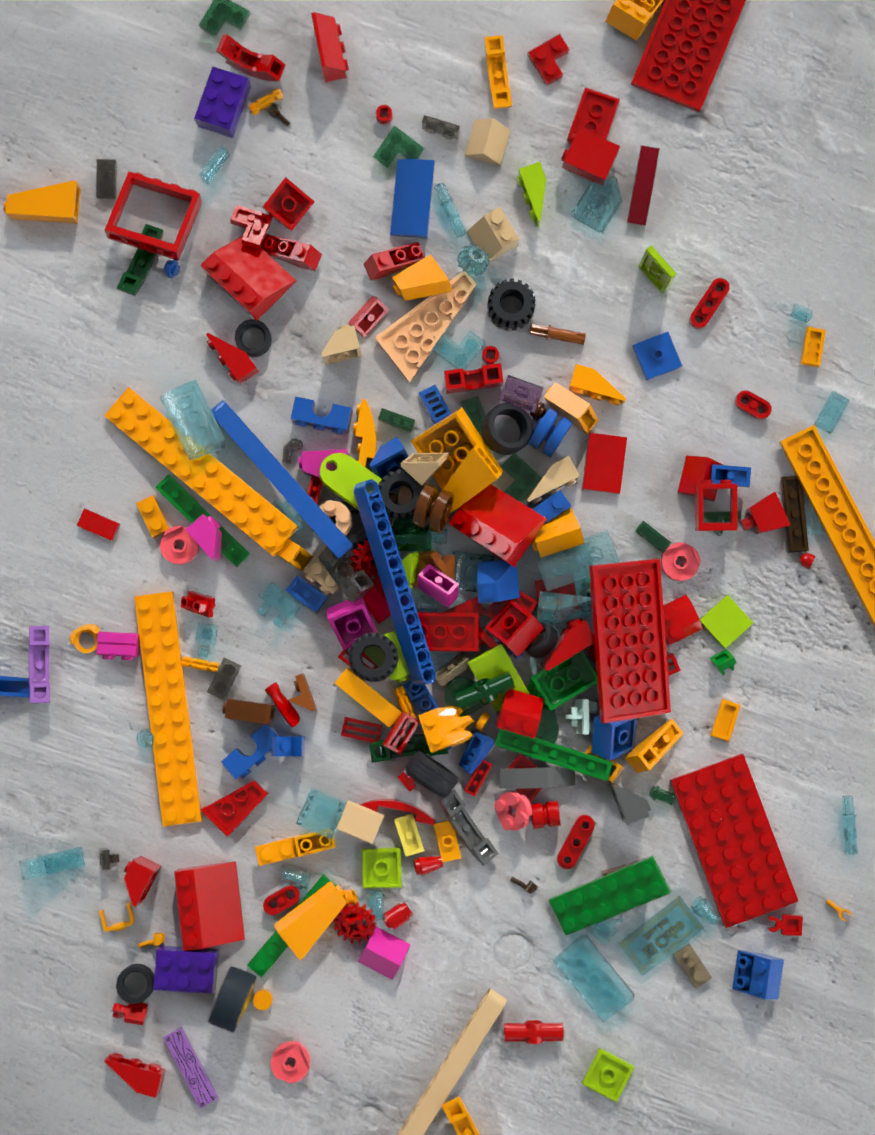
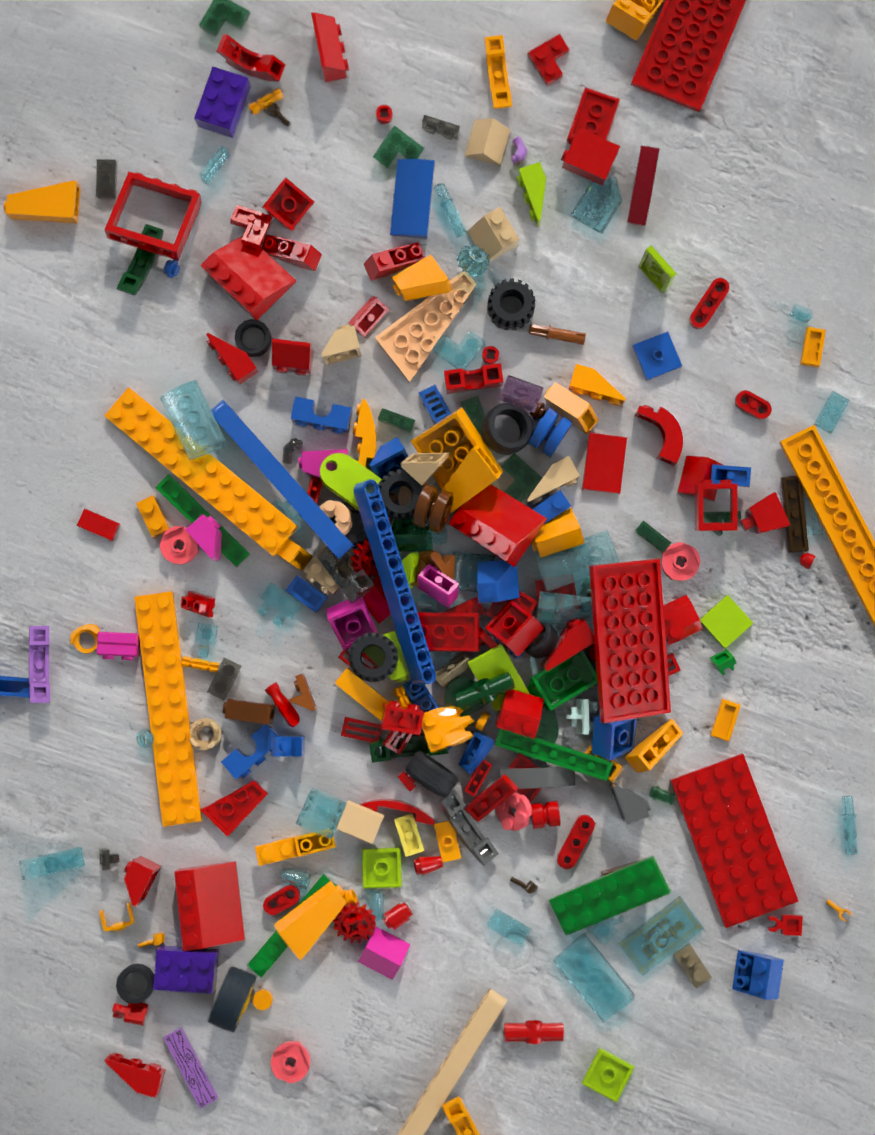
(195, 738): none -> tan piece
(292, 356): none -> red slope
(402, 718): none -> red bracket
(491, 798): none -> red plate
(509, 927): none -> clear light blue slope
(521, 151): none -> medium lavender arm
(670, 431): none -> red arch
(704, 910): clear light blue cone -> none

